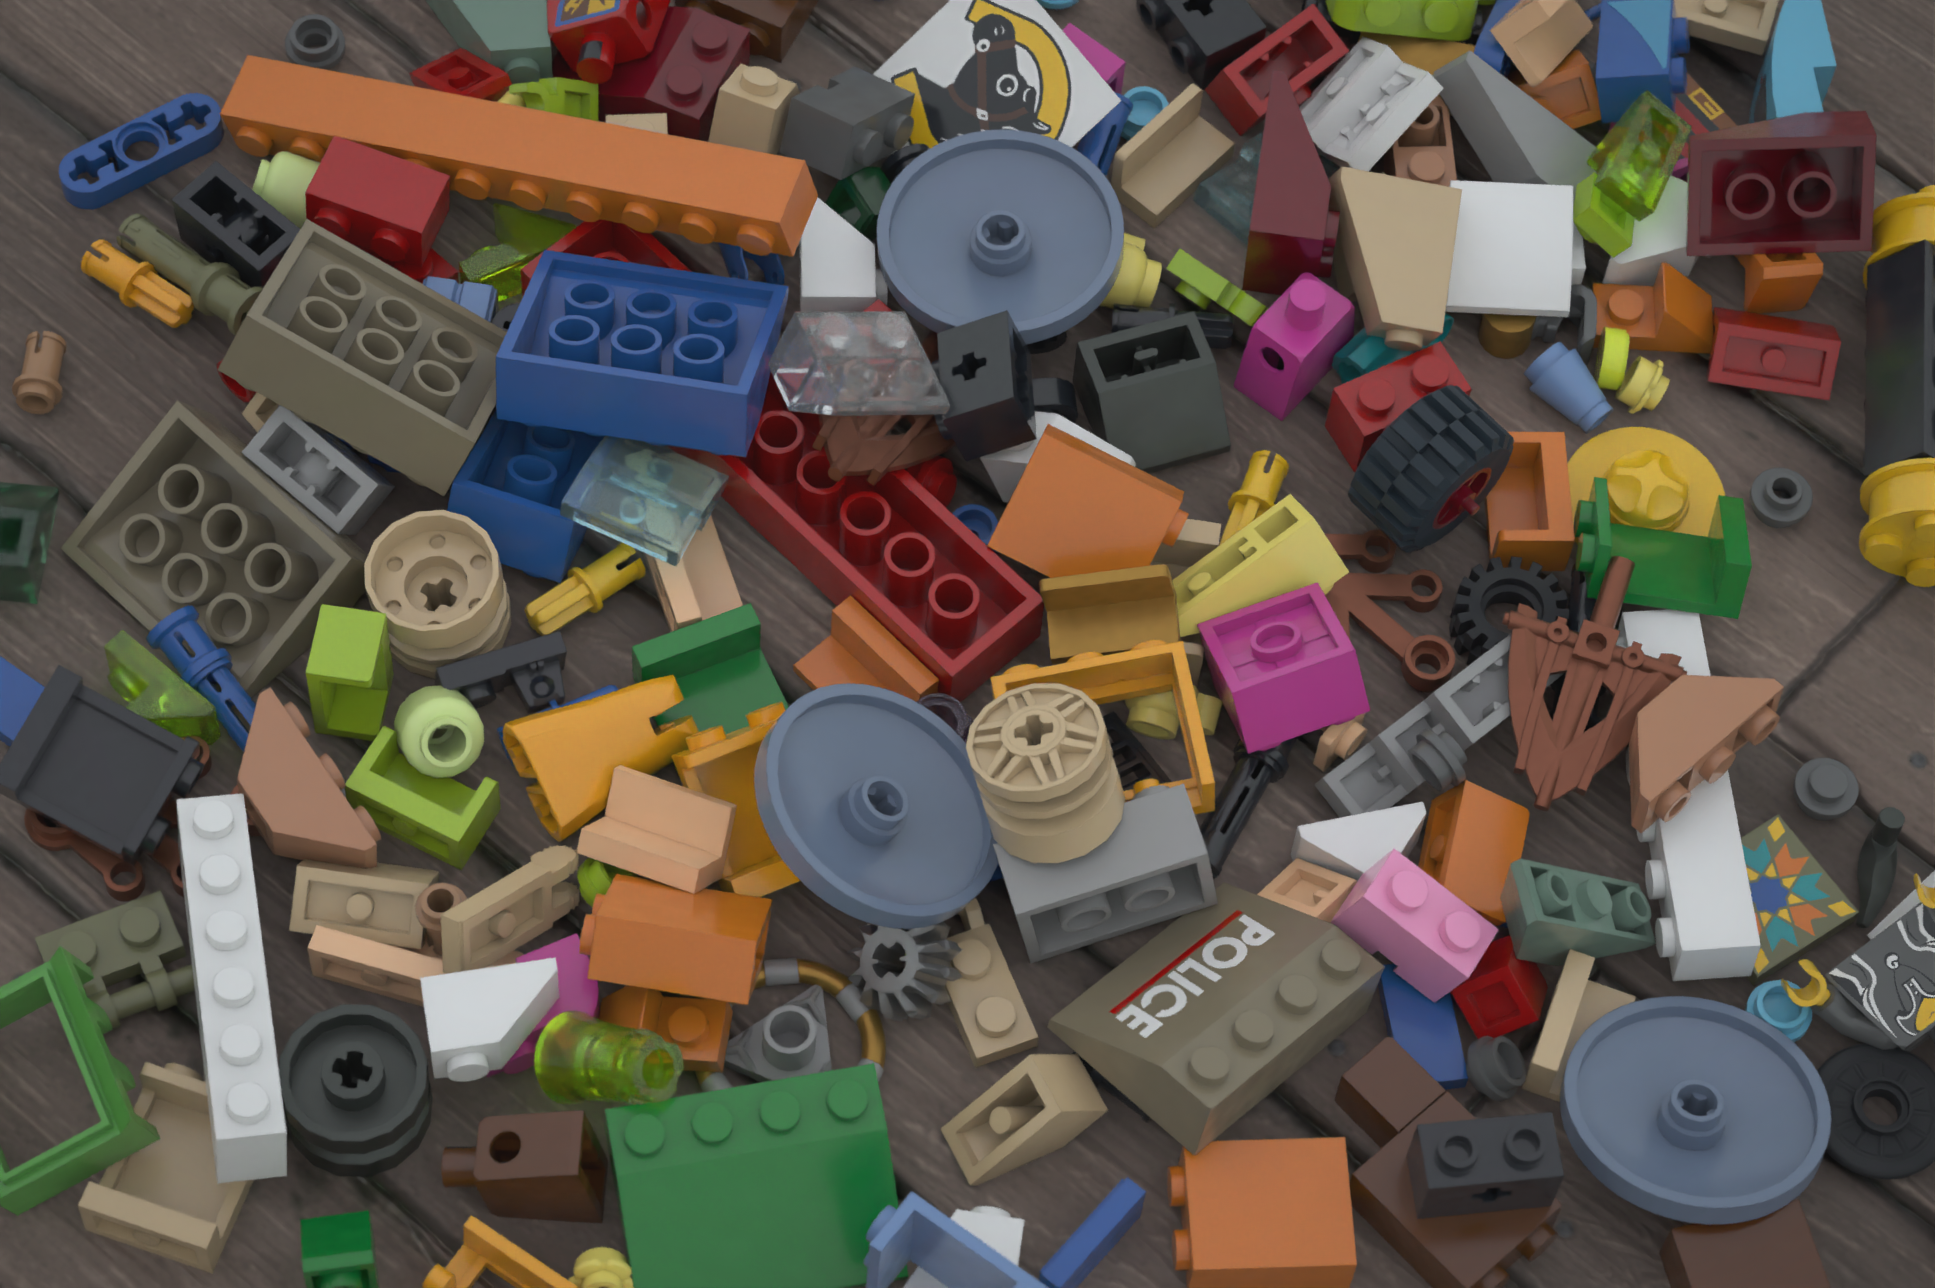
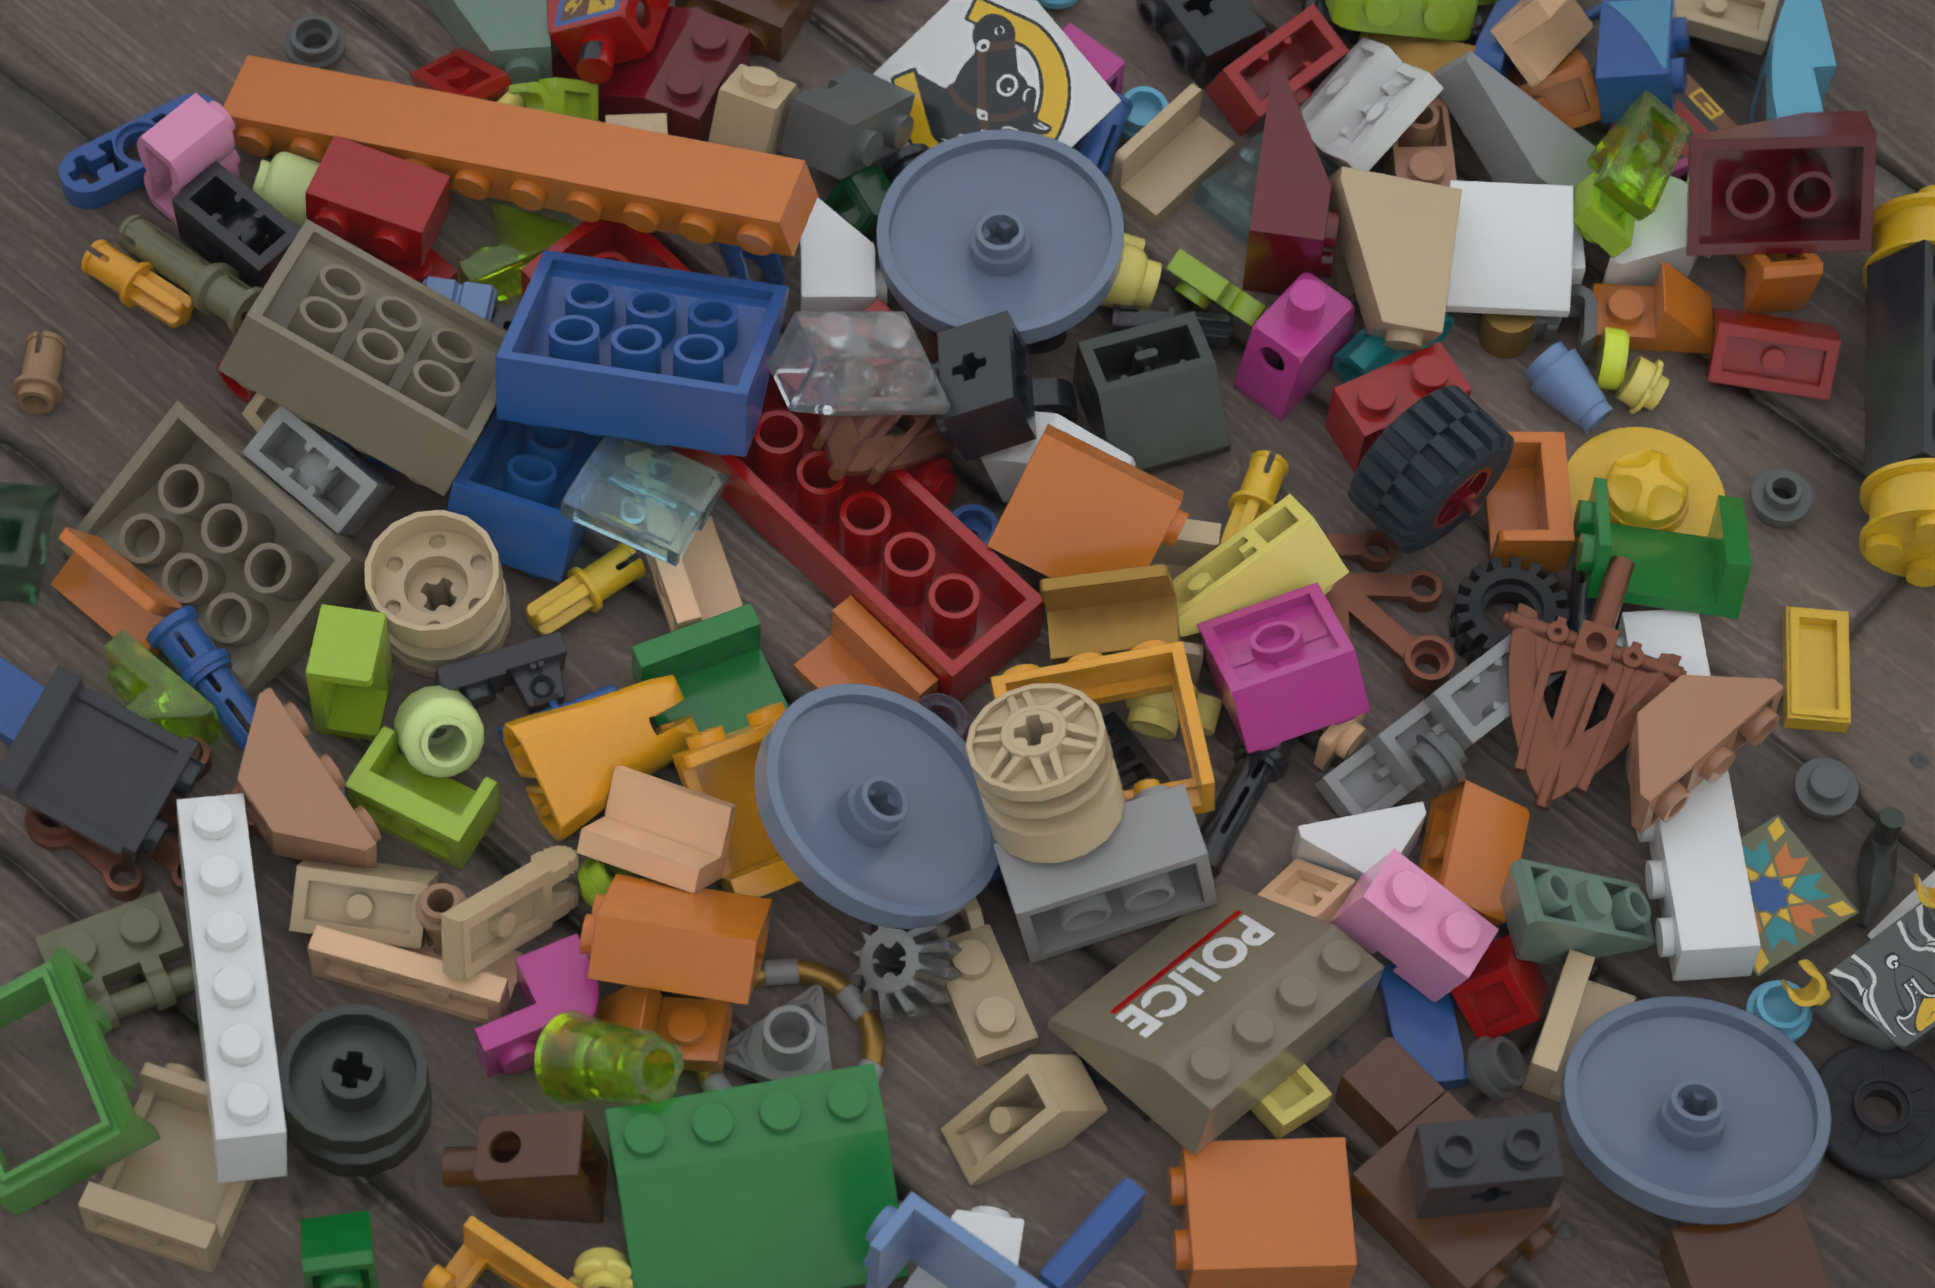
(111, 588): none -> orange panel
(184, 147): none -> bright pink brick
(485, 1015): white slope -> none
(1293, 1102): none -> light yellow plate
(1816, 669): none -> yellow tile

